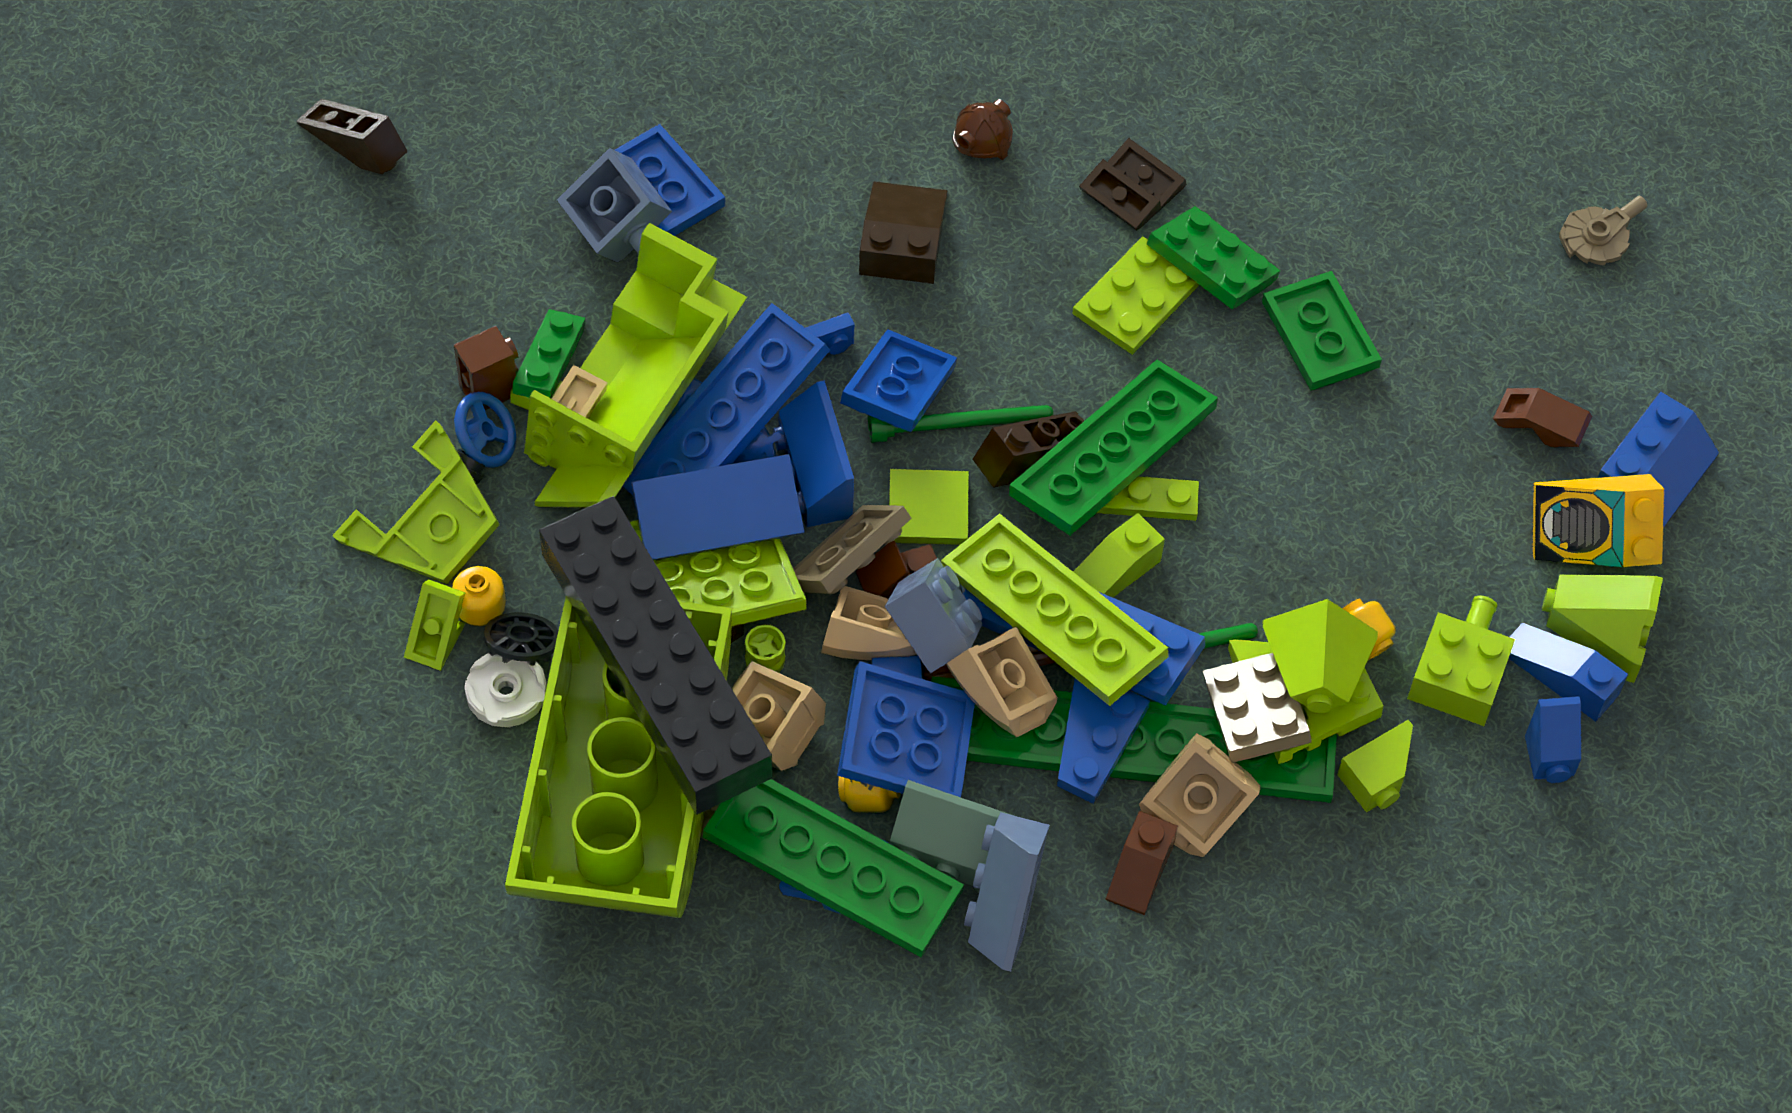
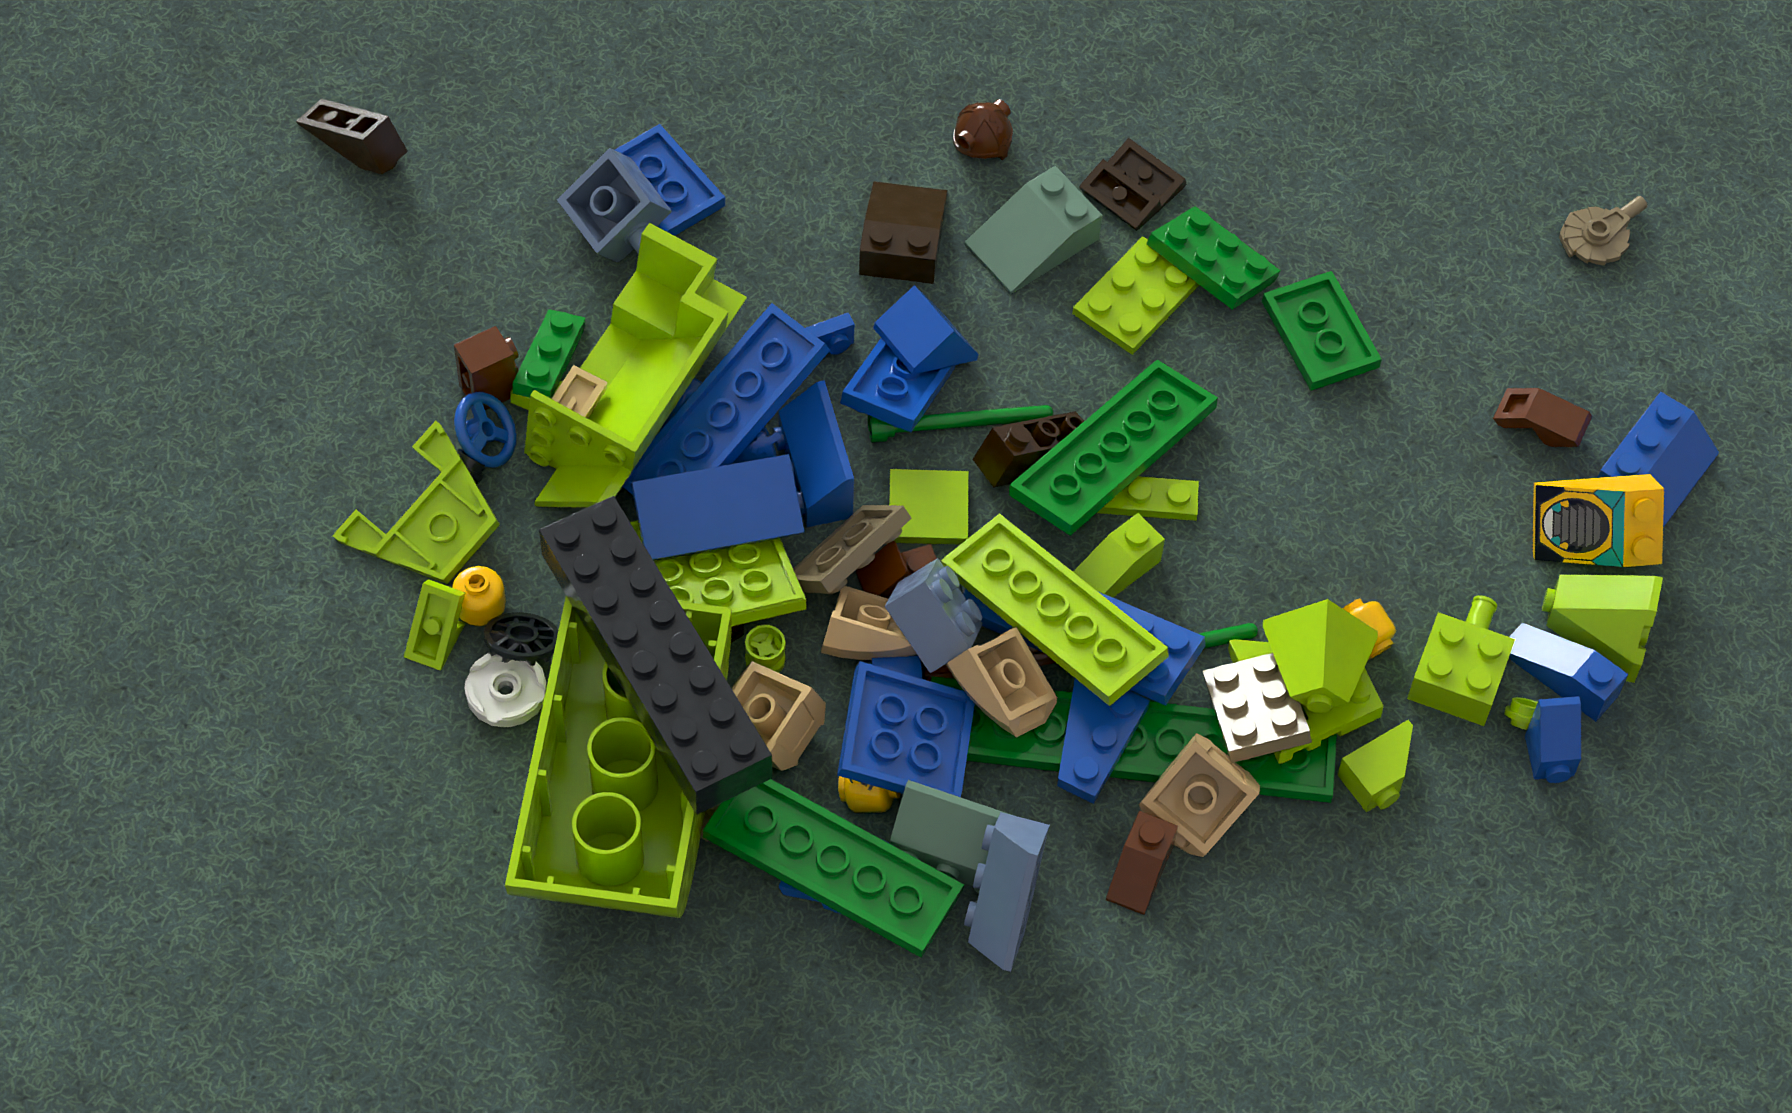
(922, 334): none -> blue slope
(1036, 230): none -> sand green slope
(1520, 712): none -> lime plate

